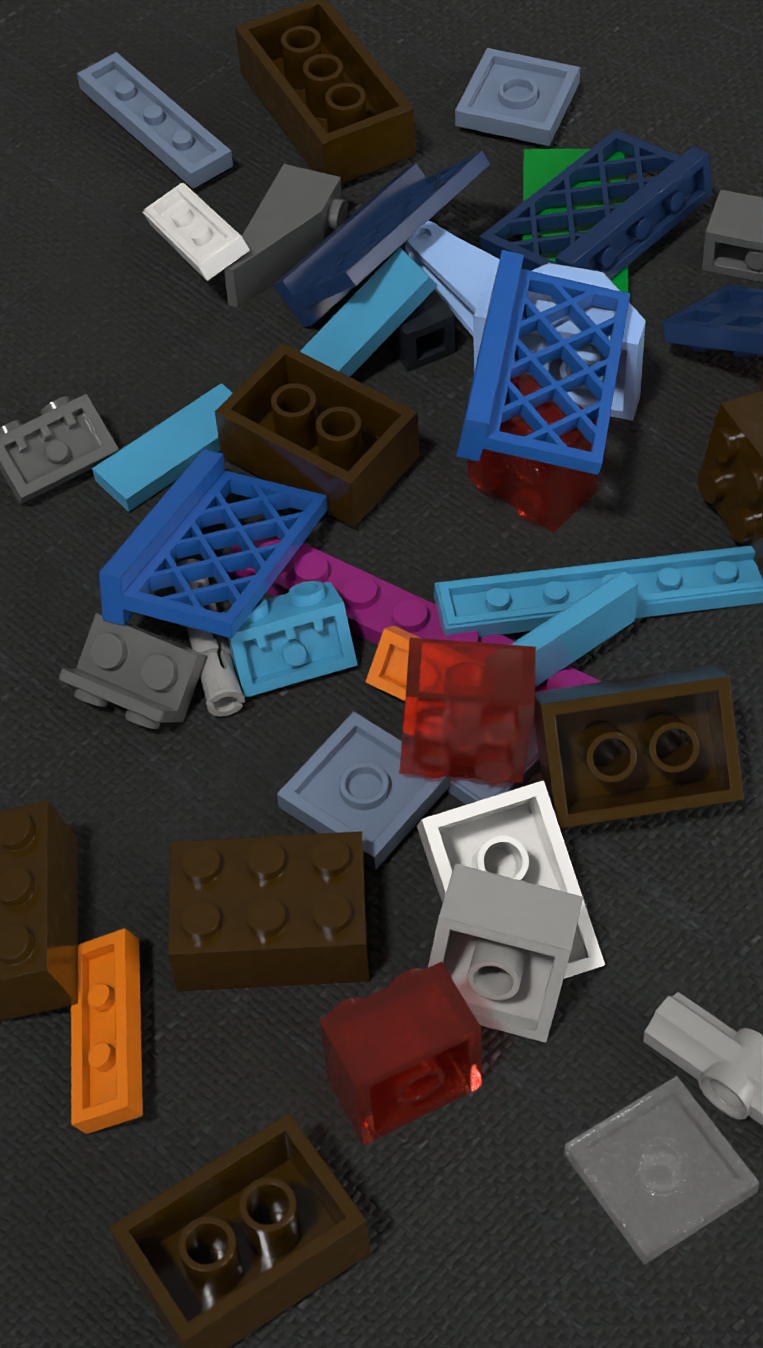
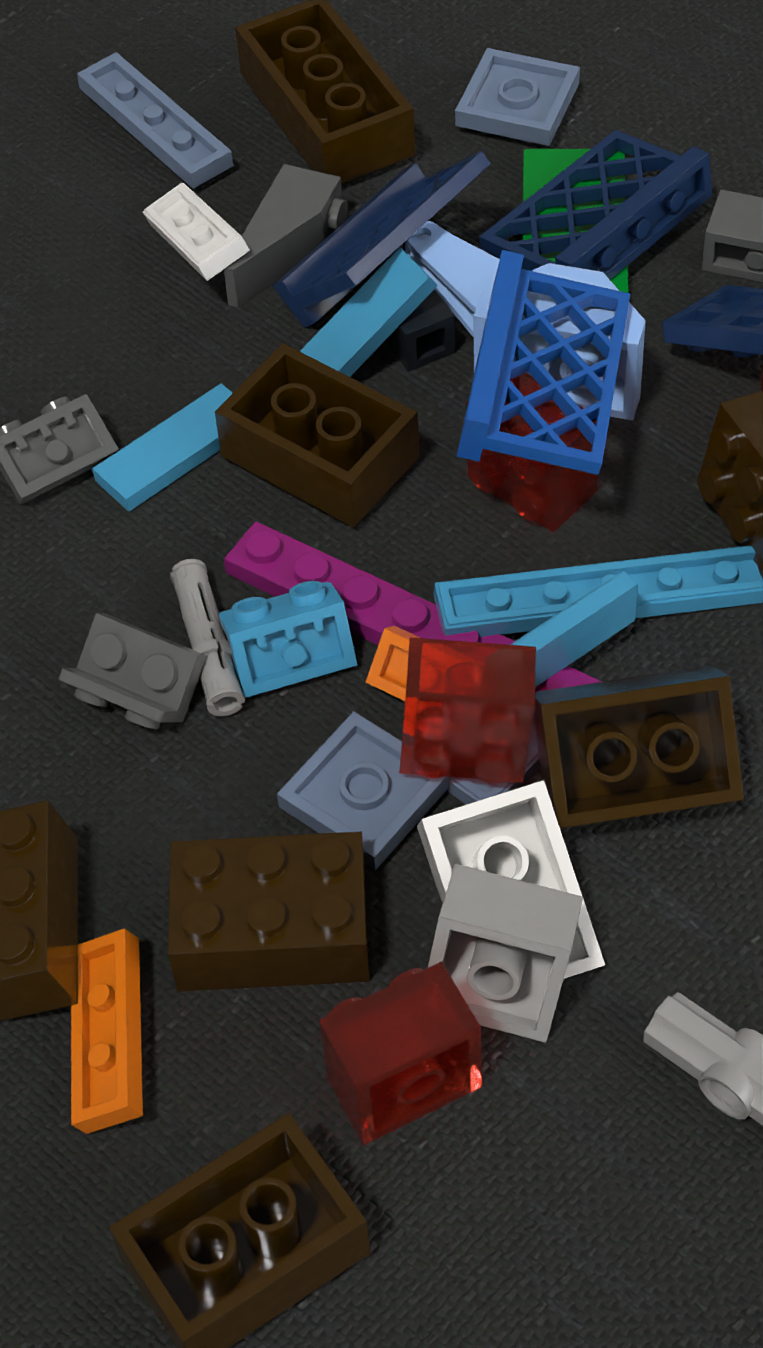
(174, 532): blue fence -> none
(661, 1169): clear plate -> none

